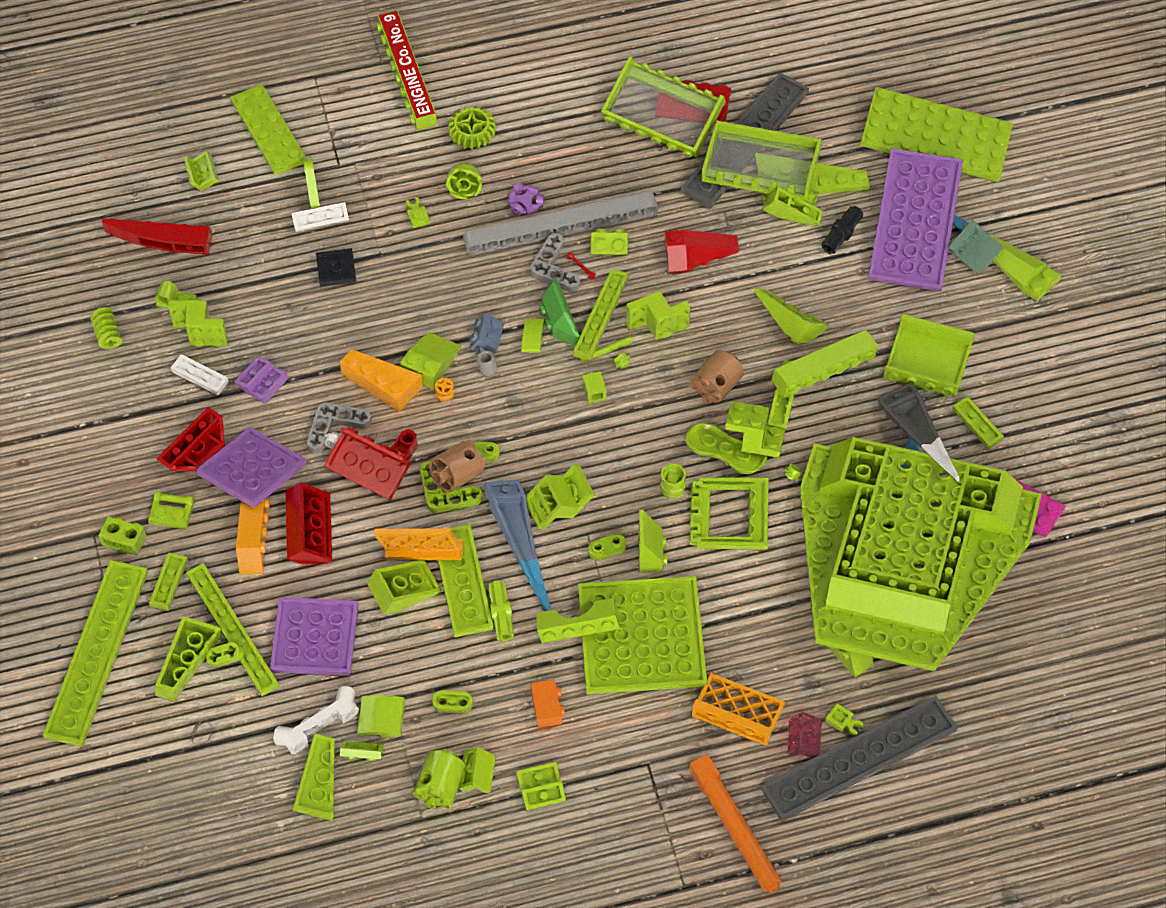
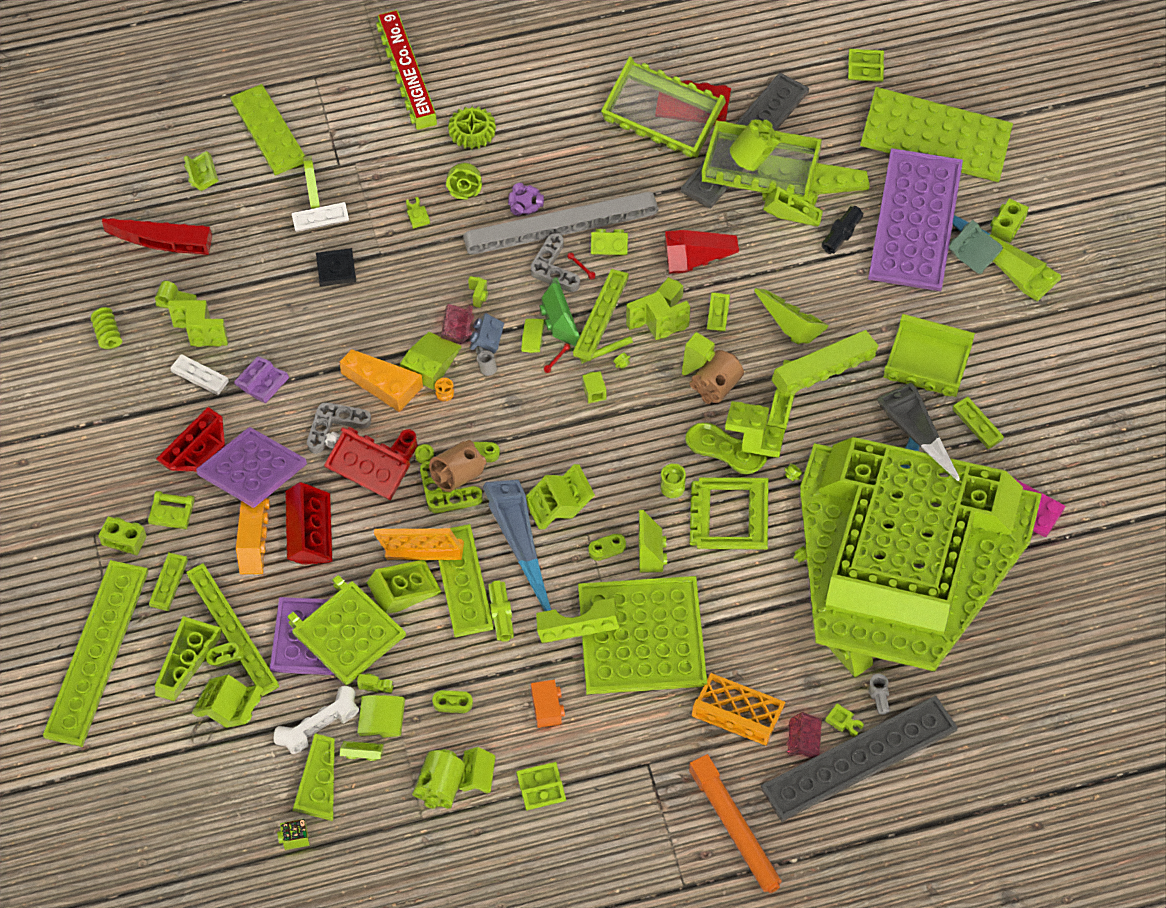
(227, 701): none -> lime bracket
(293, 834): none -> brick
(347, 631): none -> lime plate
(371, 683): none -> lime plate
(424, 453): none -> lime tile
(457, 323): none -> clear pink bracket
(480, 286): none -> lime bracket
(547, 368): none -> red hinge
(672, 291): none -> lime brick
(697, 353): none -> lime slope
(718, 312): none -> lime plate
(754, 144): none -> lime cylinder
(800, 554): none -> lime plate
(866, 65): none -> lime slope
(879, 694): none -> light grey axle
(1009, 220): none -> lime brick

